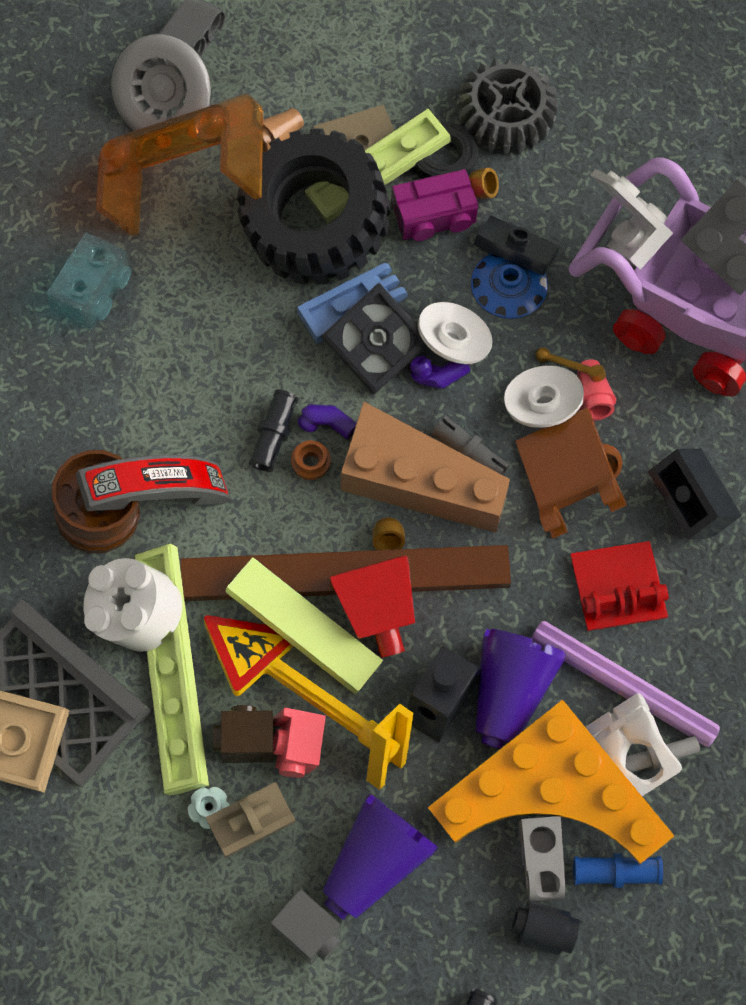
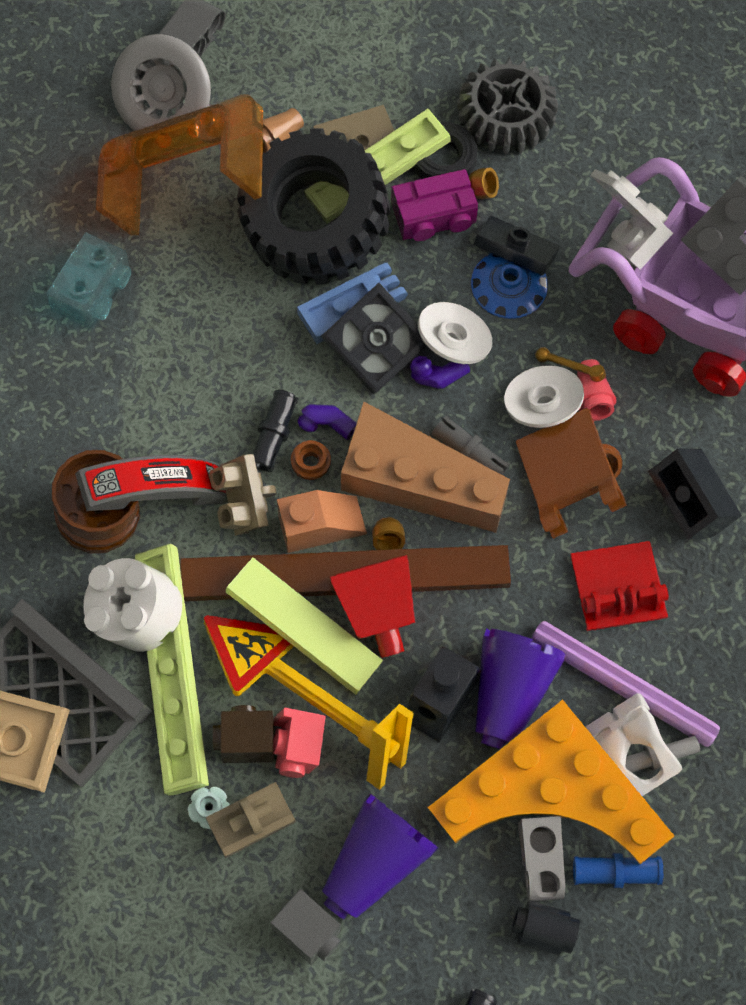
(245, 495): none -> dark tan hips
(319, 519): none -> nougat slope

